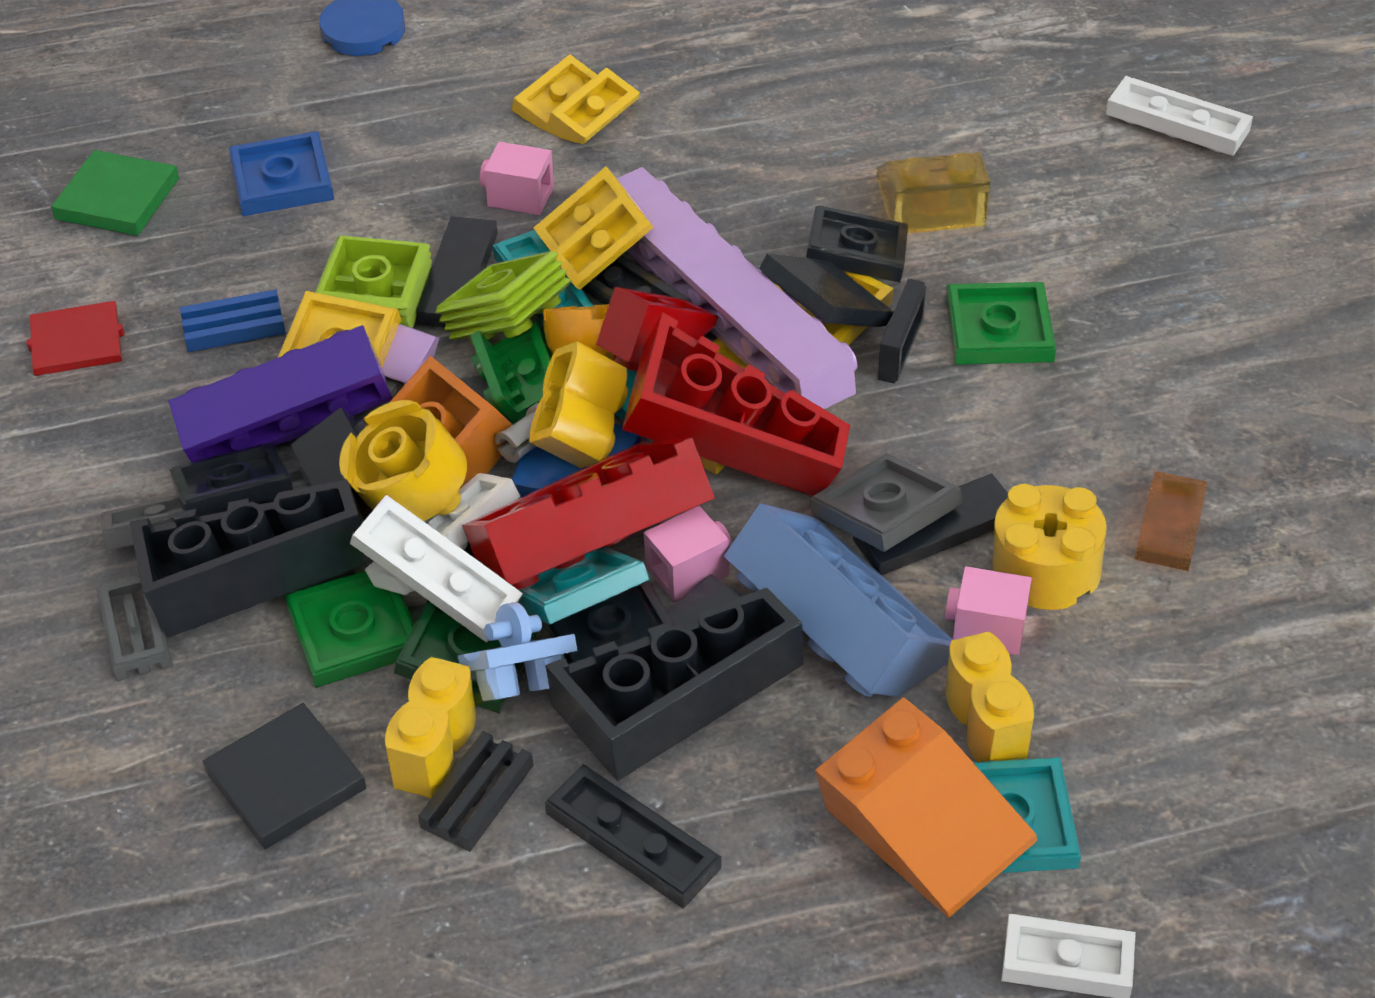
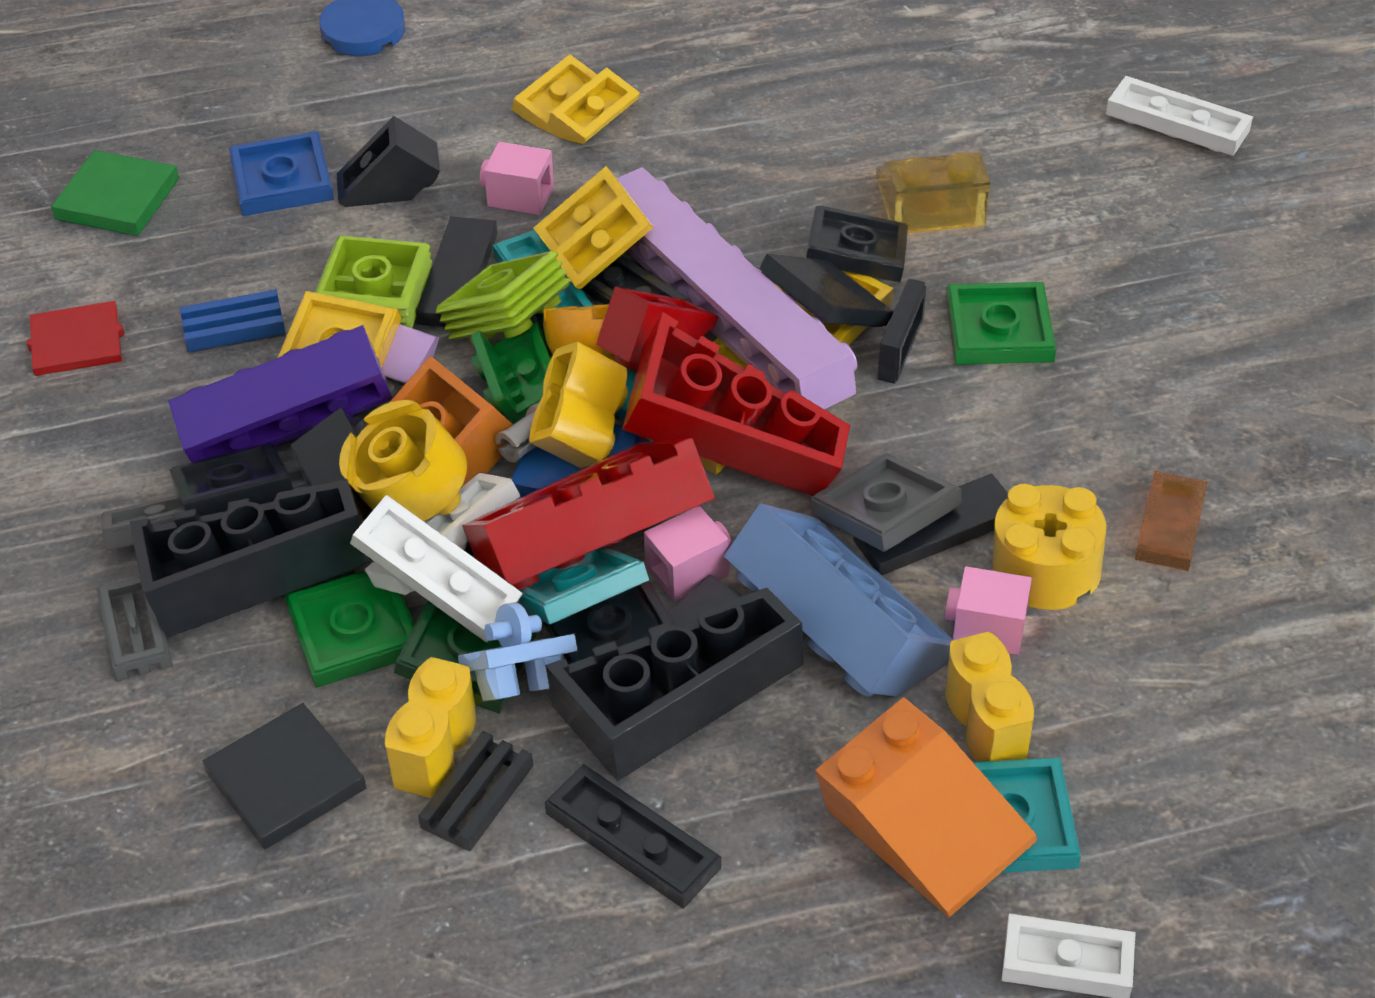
(389, 167): none -> black slope

